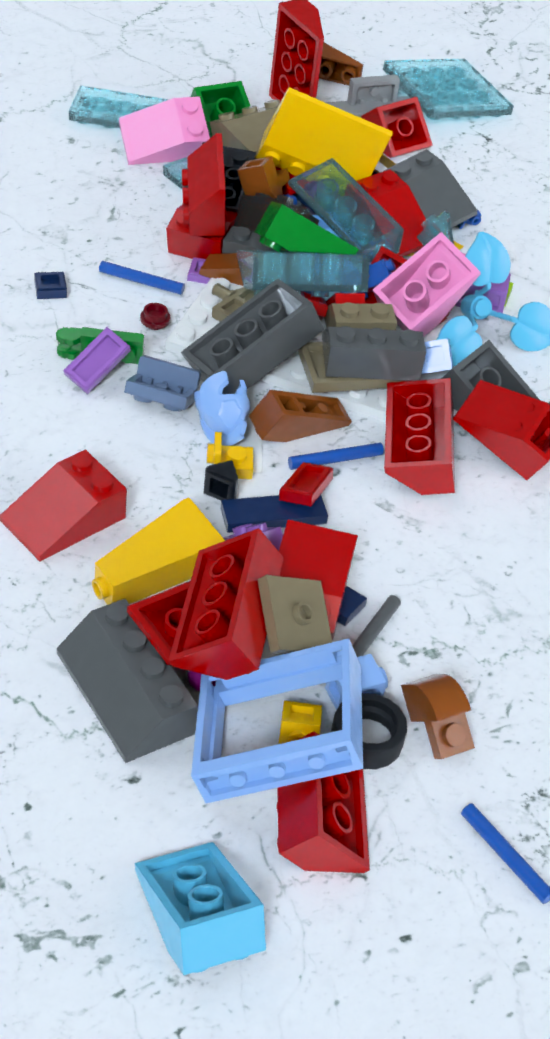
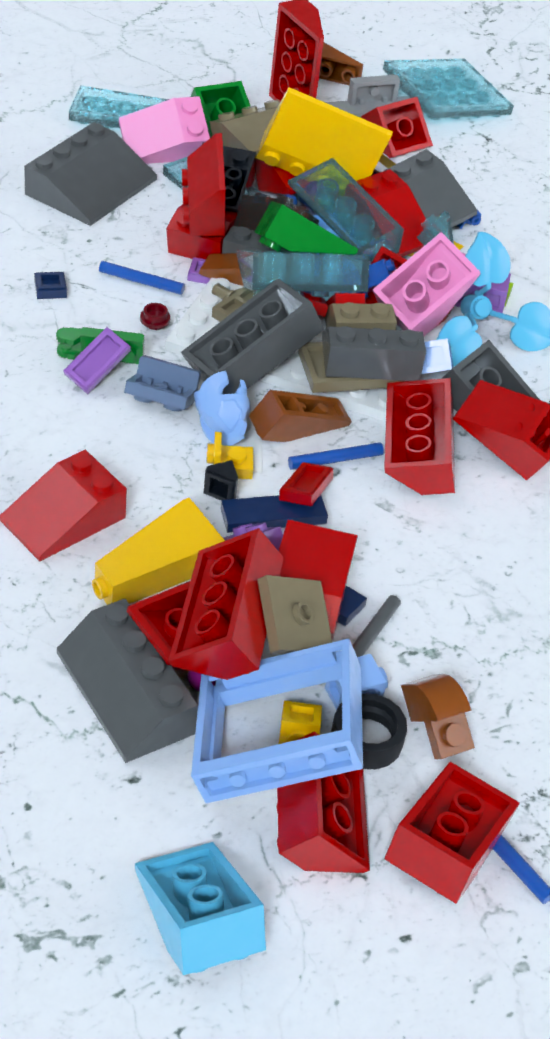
(87, 174): none -> dark grey slope
(262, 177): dark orange brick -> none
(451, 831): none -> red slope

